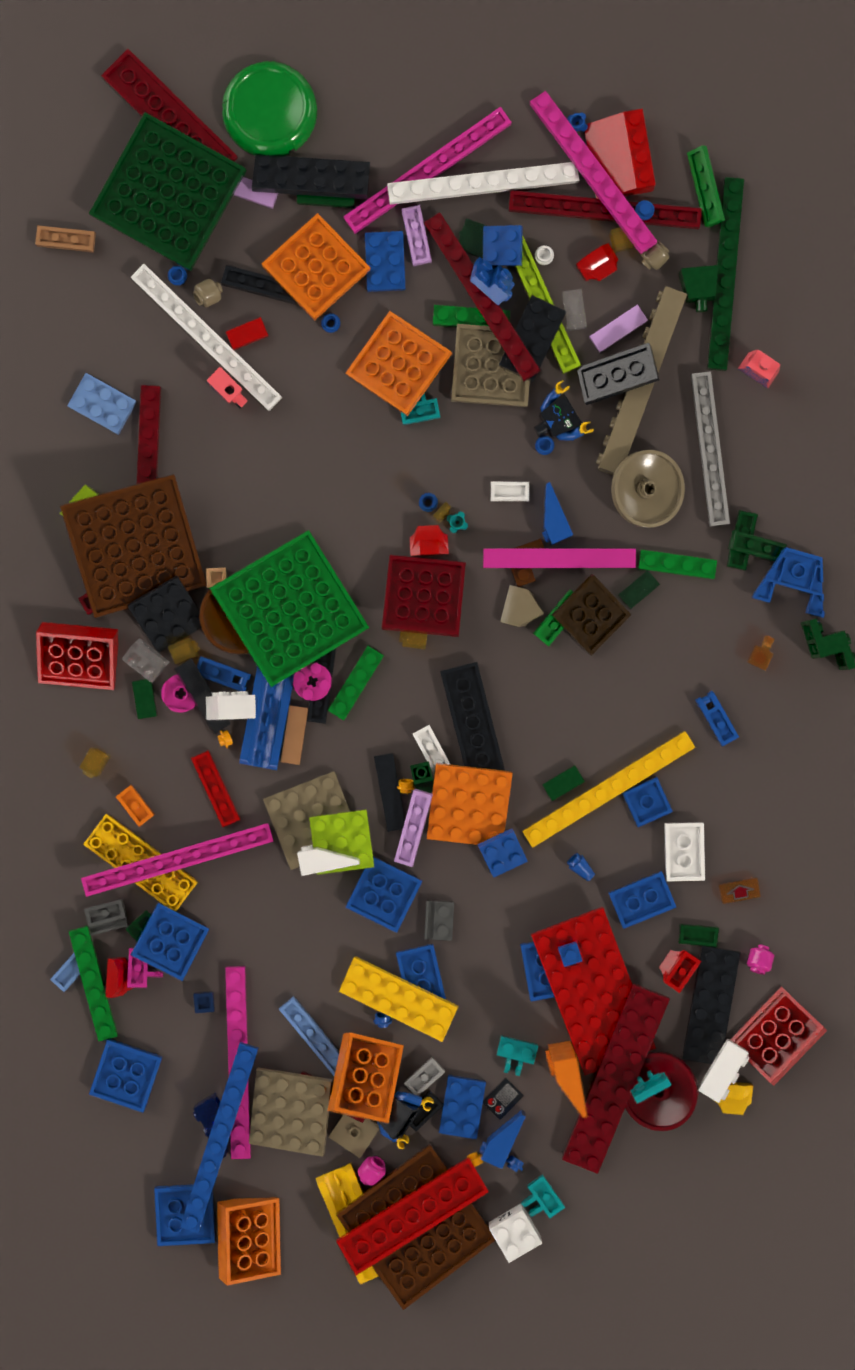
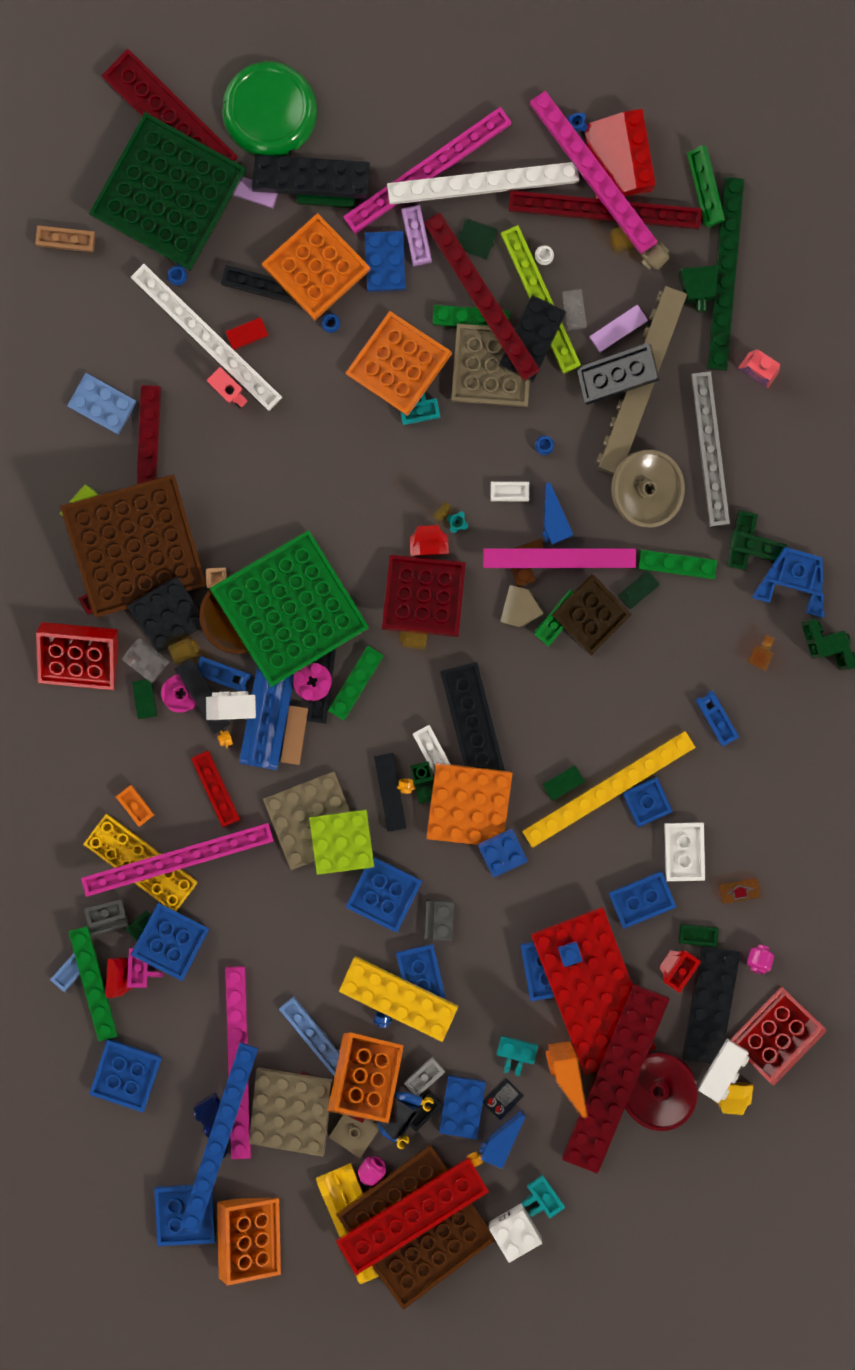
(94, 762): clear yellow brick -> none
(204, 1002): dark blue plate -> none
(207, 293): dark tan head -> none
(319, 860): white slope -> none
(413, 827): lavender plate -> none
(424, 497): blue plate -> none
(493, 282): blue plate -> none
(503, 245): blue plate -> none
(514, 1164): blue plate -> none
(560, 417): torso -> none
(580, 866): blue cone -> none
(598, 263): red slope -> none
(644, 209): blue plate -> none
(649, 1088): teal hinge -> none

